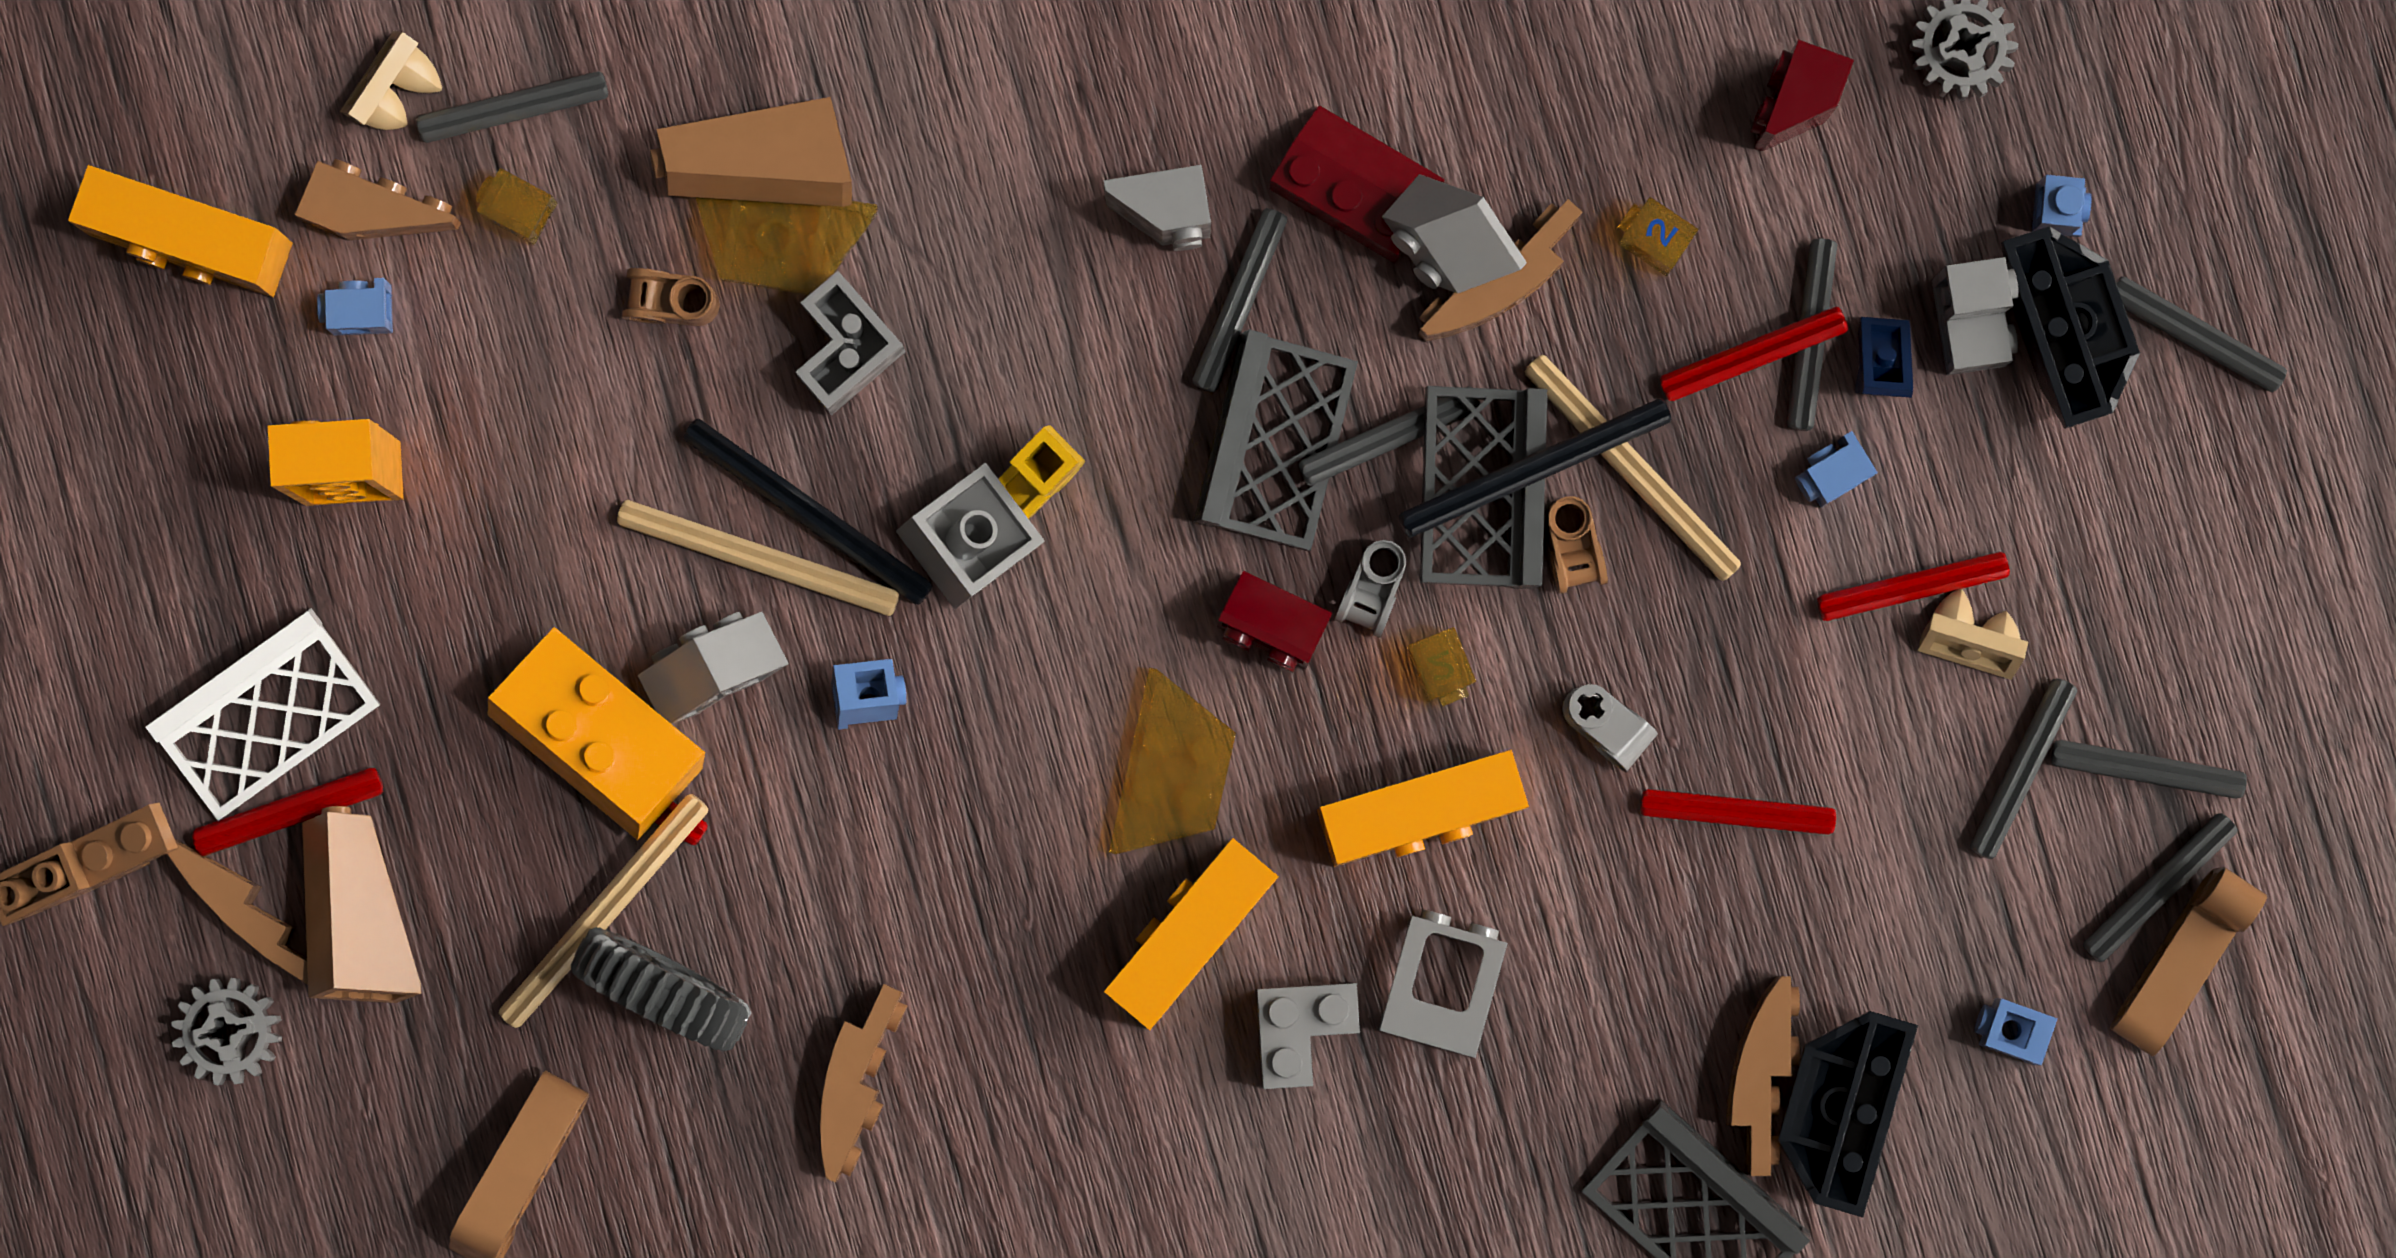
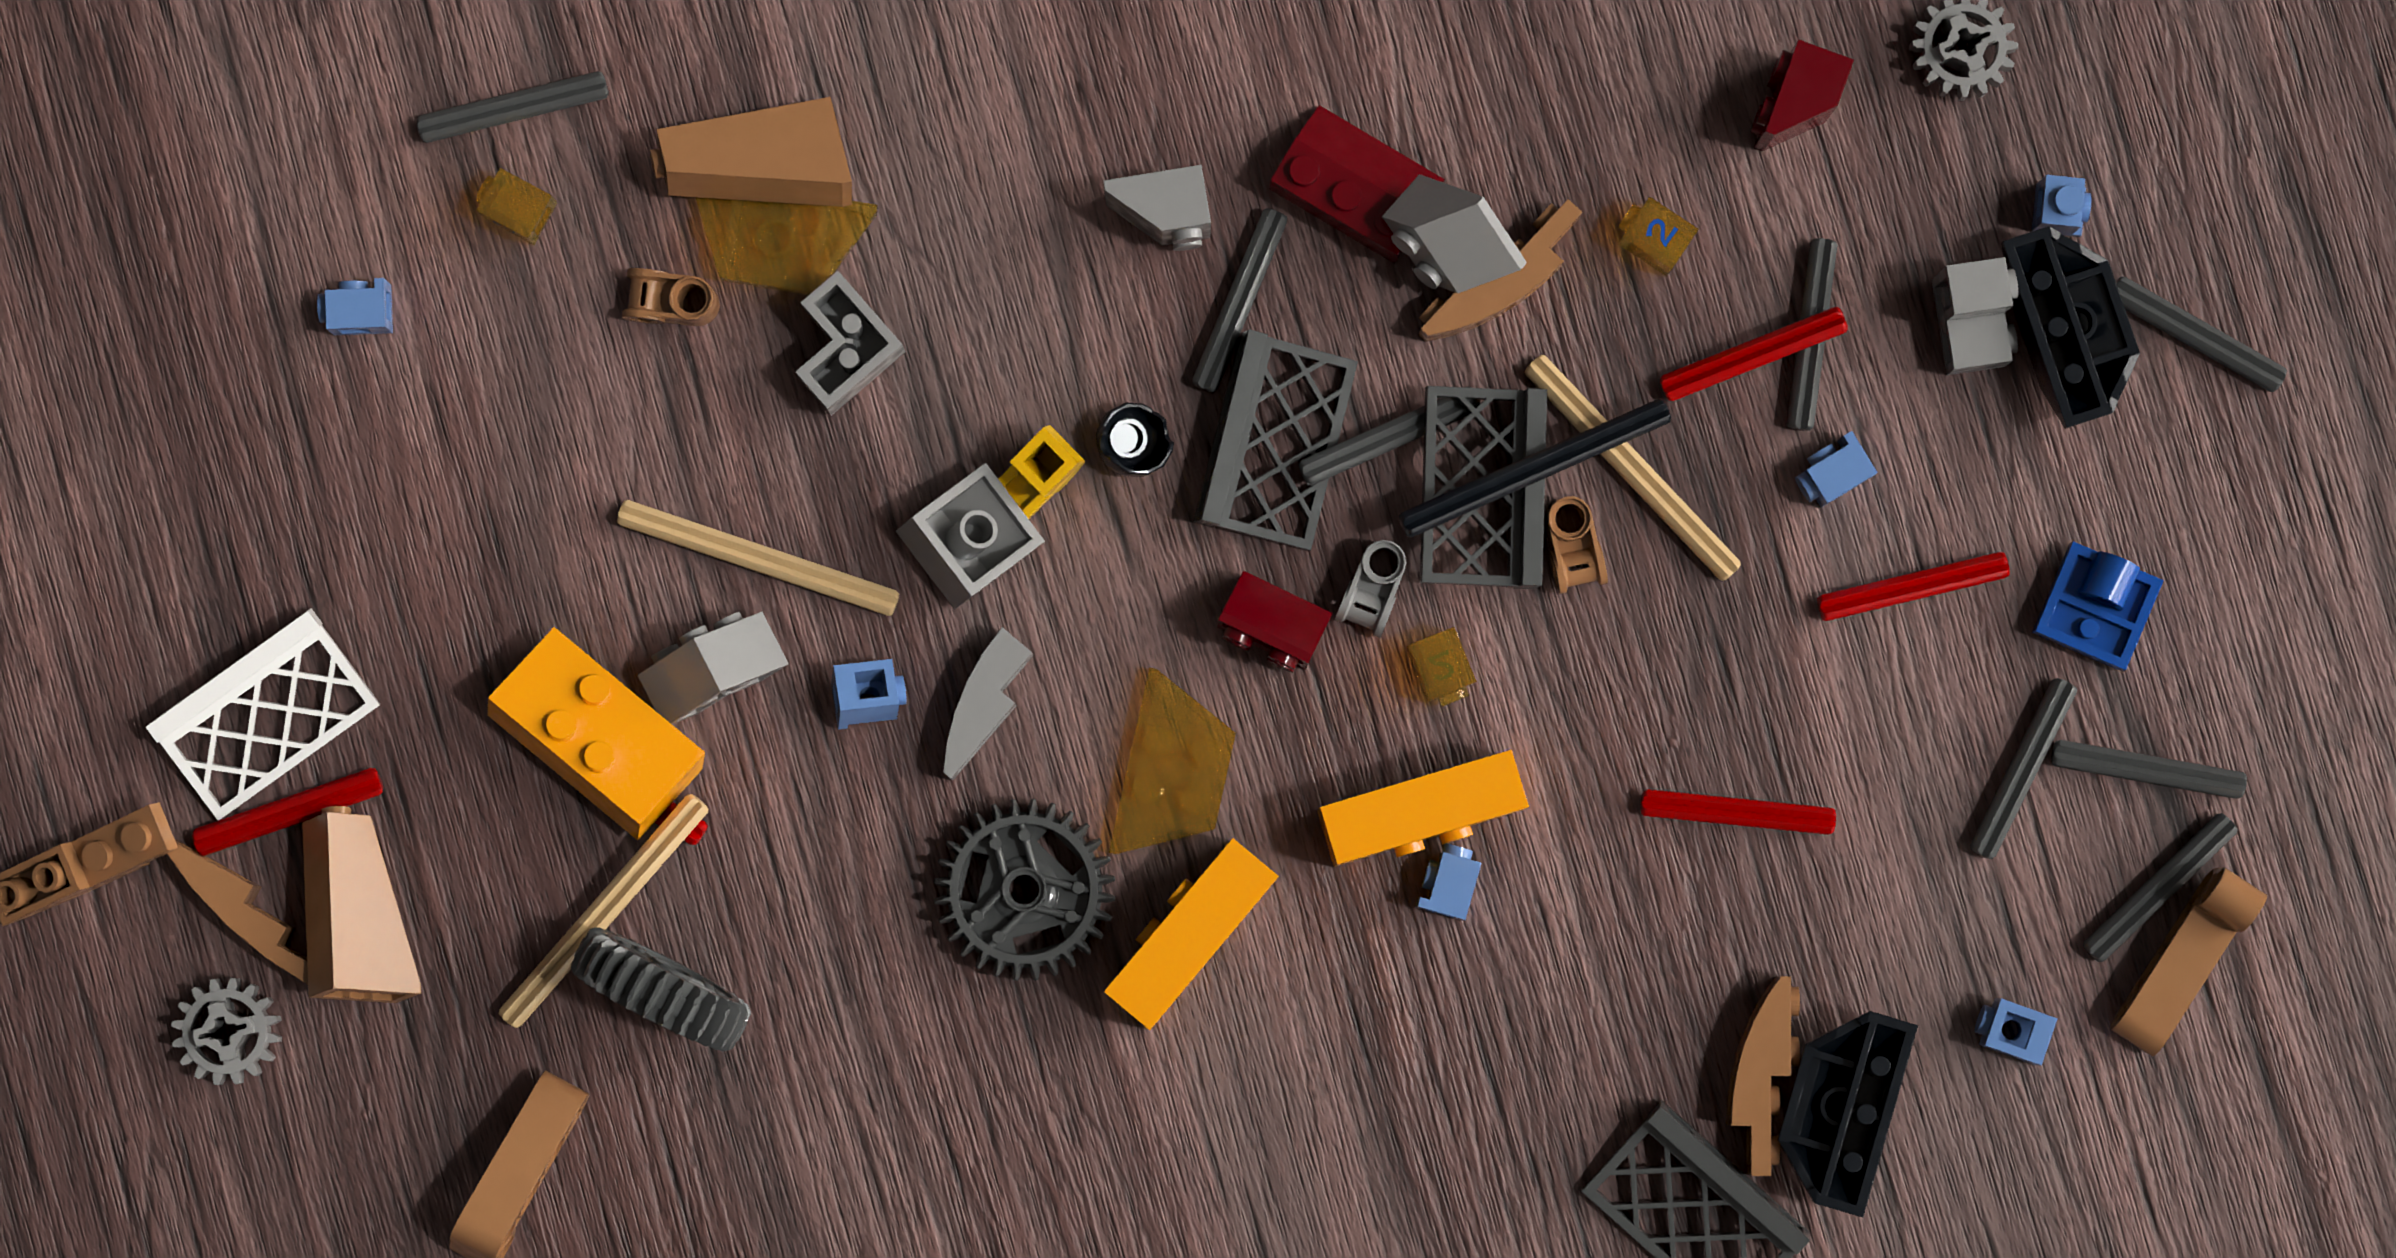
(180, 231): light orange brick -> none
(335, 462): light orange brick -> none
(359, 209): medium nougat slope -> none
(397, 64): tan tile -> none
(807, 511): black axle -> none
(847, 1101): medium nougat slope -> none
(982, 702): none -> light grey slope
(1061, 899): none -> dark grey gear
(1133, 440): none -> black hair
(1289, 1019): light grey brick -> none
(1435, 1024): light grey window -> none
(1450, 882): none -> medium blue brick
(1615, 731): light grey piece -> none
(1884, 357): dark blue slope -> none
(1989, 648): tan tile -> none
(2098, 605): none -> blue plate

